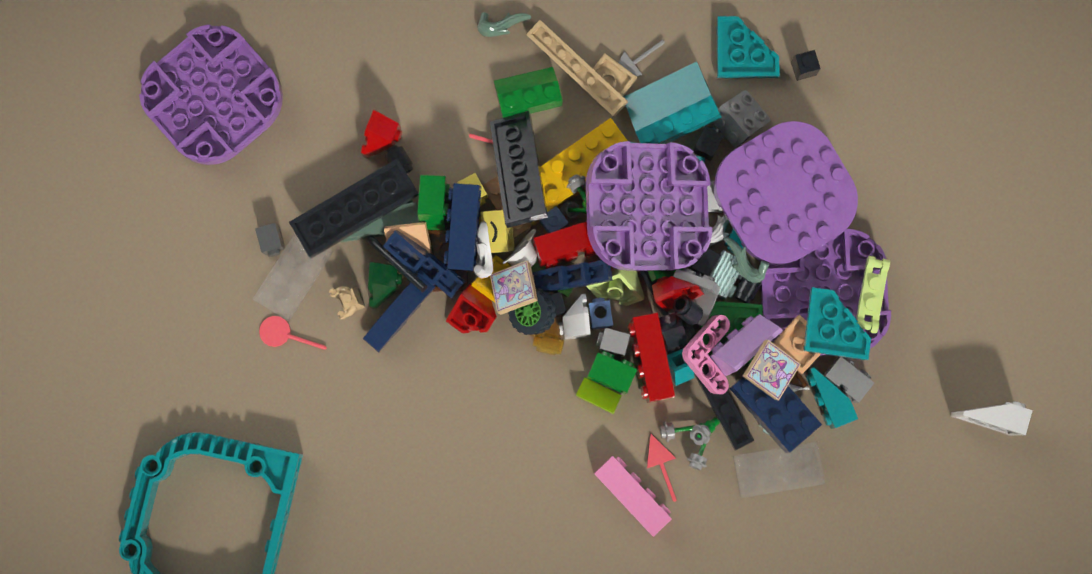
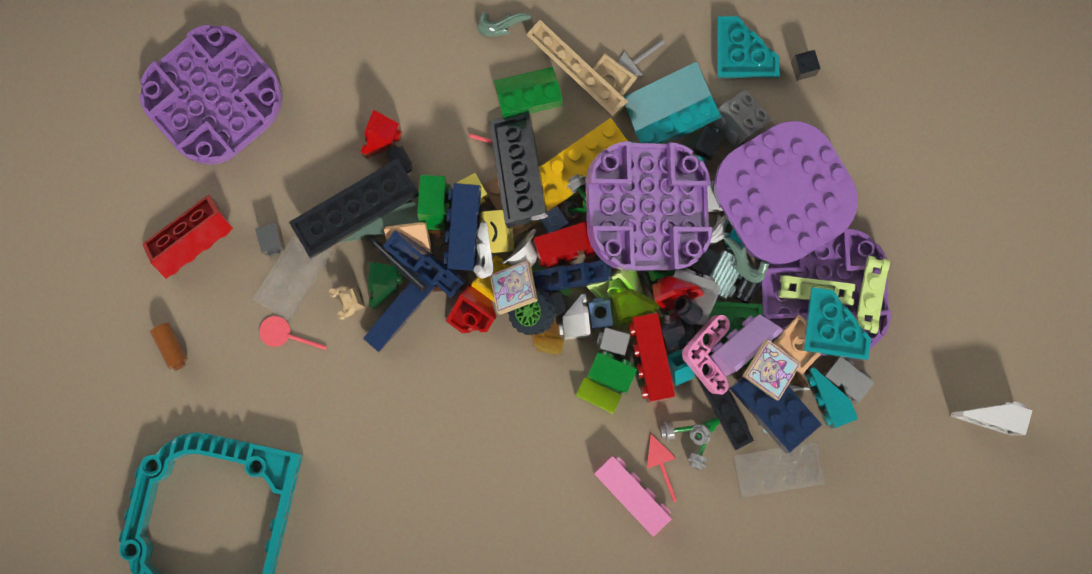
(169, 346): none -> dark orange brick
(187, 237): none -> red slope
(631, 304): none -> clear neon green slope
(804, 286): none -> yellowish green plate

